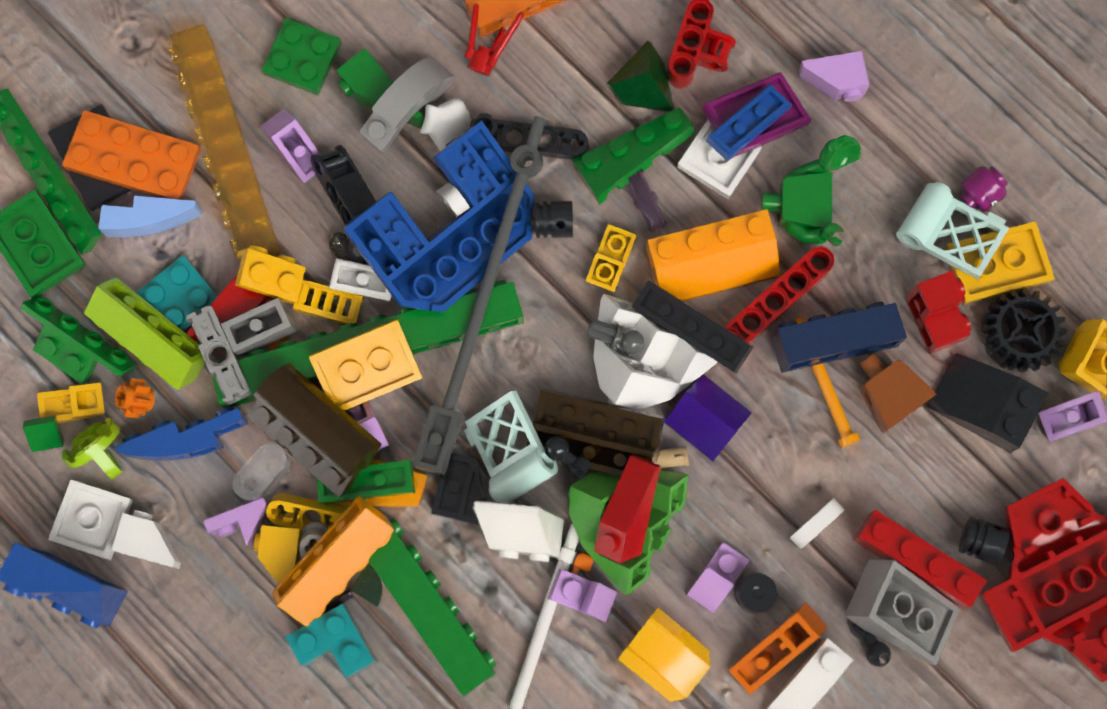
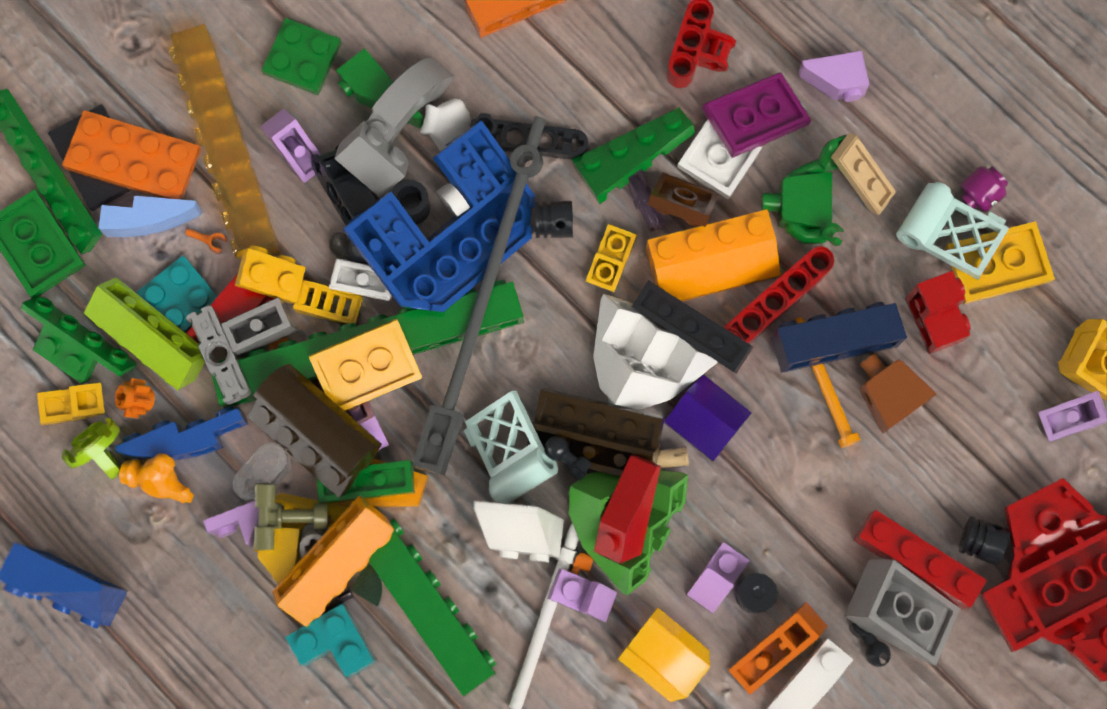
(43, 433): green tile -> none
(89, 519): white plate -> none
(144, 540): white slope -> none
(155, 478): none -> light orange animal
(207, 239): none -> orange hand
(271, 516): none -> olive bar
(372, 159): none -> light grey brick
(414, 199): none -> black piece
(459, 490): black wing -> none
(483, 58): red plant -> none
(629, 341): dark grey axle -> none
(643, 81): dark green slope -> none
(683, 200): none -> reddish brown plate
(748, 122): blue tile -> none
(817, 523): white beam -> none
(863, 174): none -> tan tile
(988, 402): black slope -> none
(1032, 339): black gear -> none

